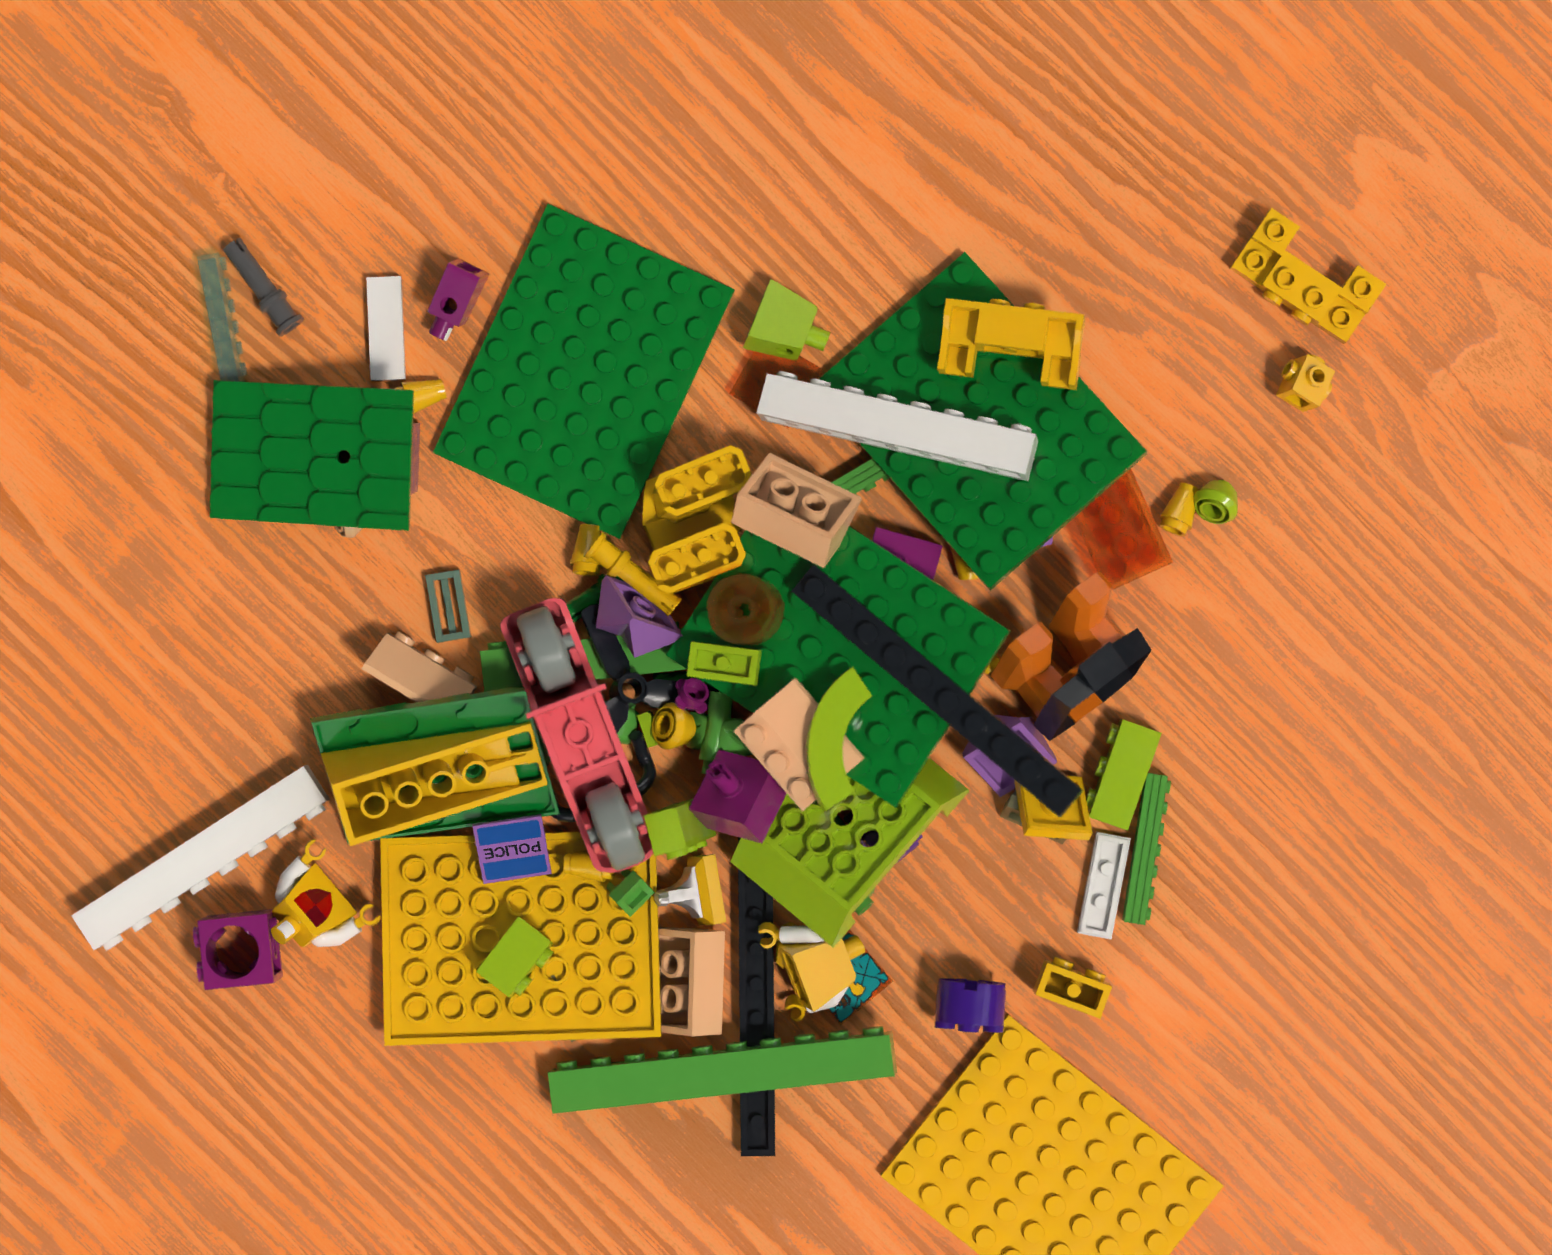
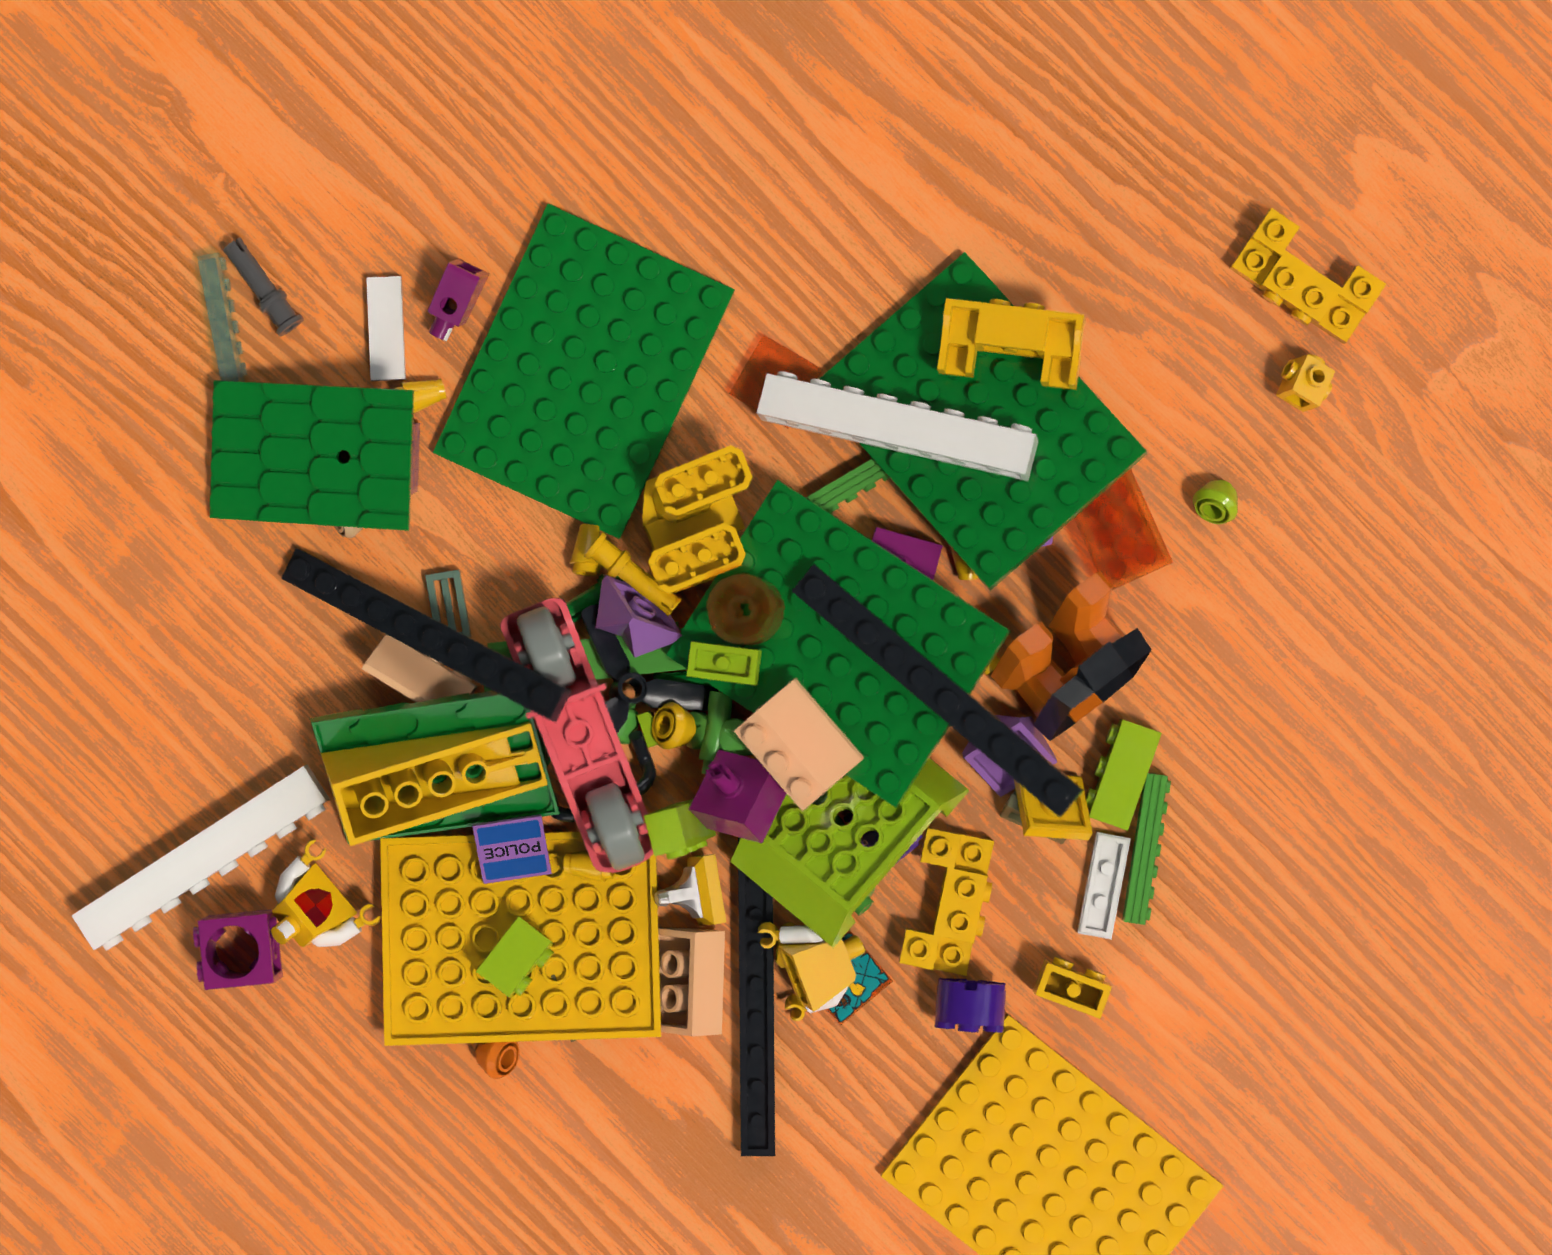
(427, 635): none -> black plate
(497, 1058): none -> orange cone
(630, 892): bright green tile -> none
(694, 688): magenta plate -> none
(722, 1071): bright green brick -> none
(784, 324): lime torso -> none
(795, 510): light nougat slope -> none
(827, 736): lime tile -> none
(959, 903): none -> yellow bracket
(1180, 511): yellow cone -> none

